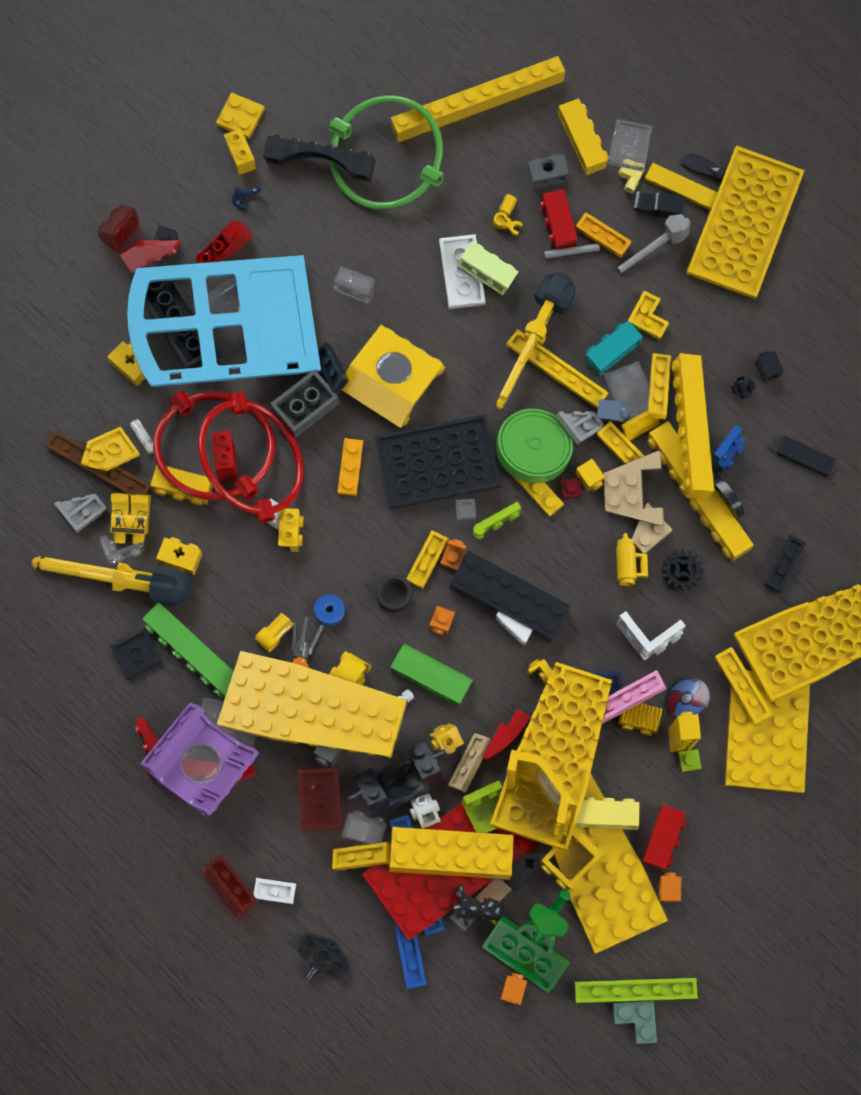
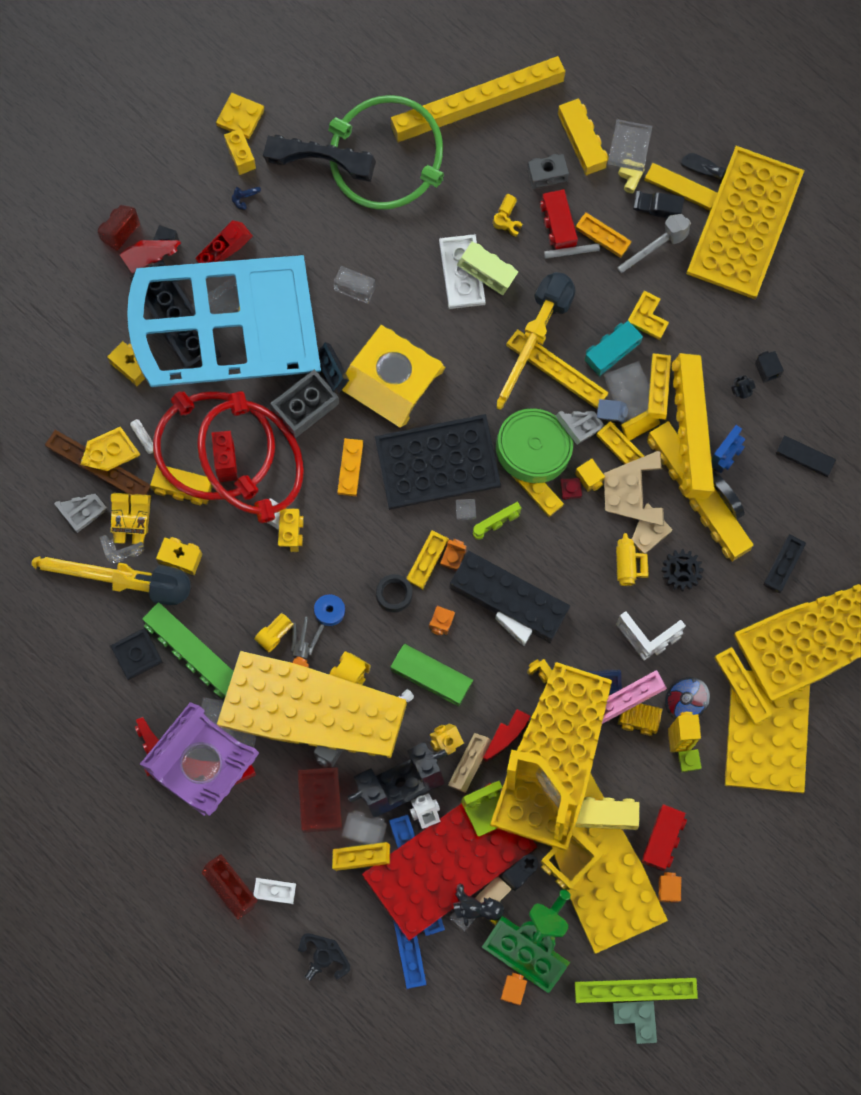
(451, 853): yellow brick -> none

